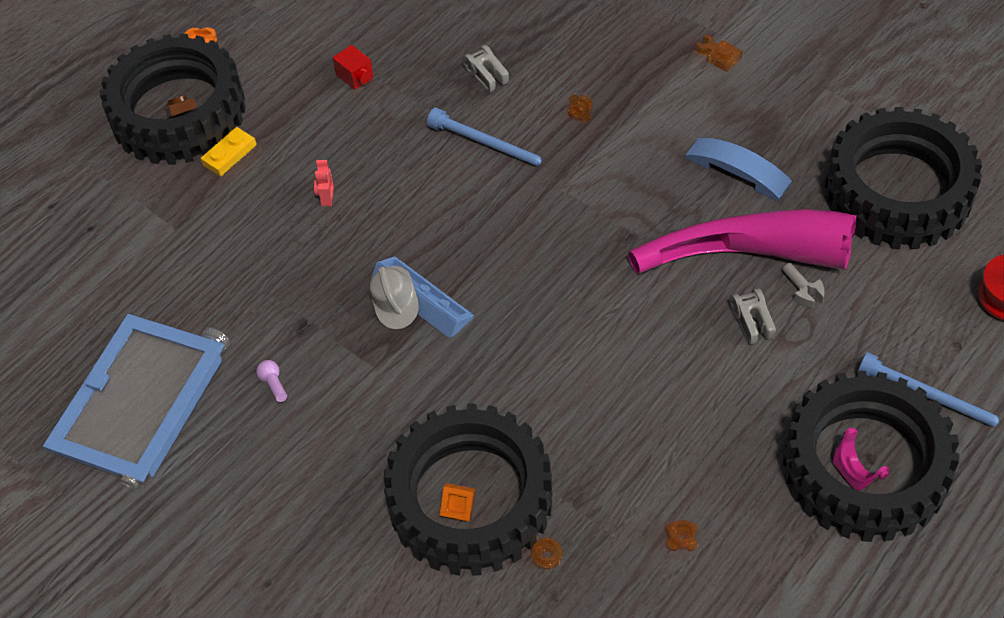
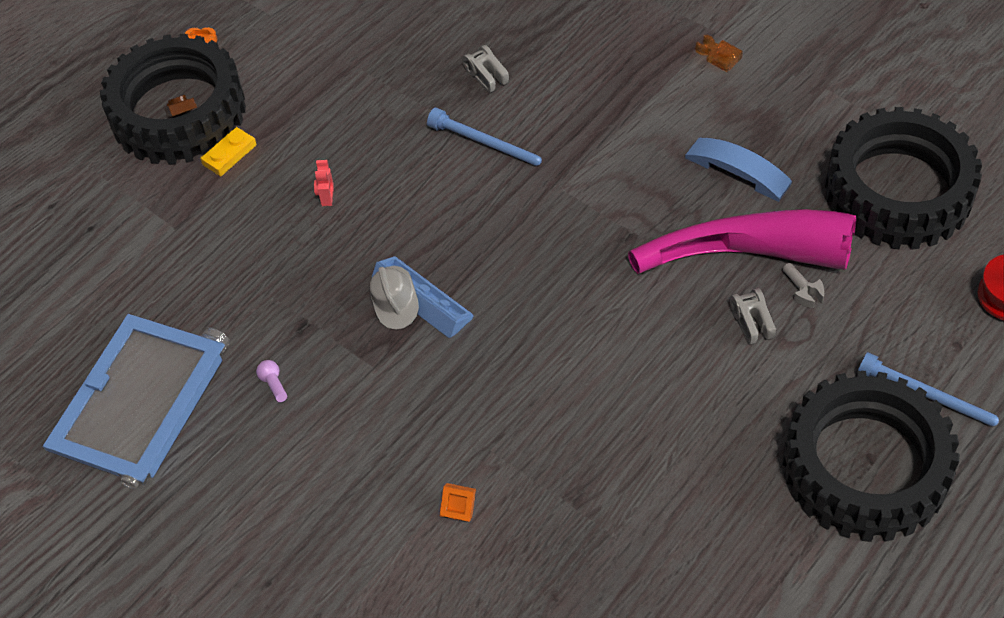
(353, 67): red brick -> none
(456, 433): black tyre -> none
(547, 545): clear orange plate -> none
(580, 107): clear orange plate -> none
(683, 527): clear orange plate -> none
(850, 466): dark pink helmet -> none

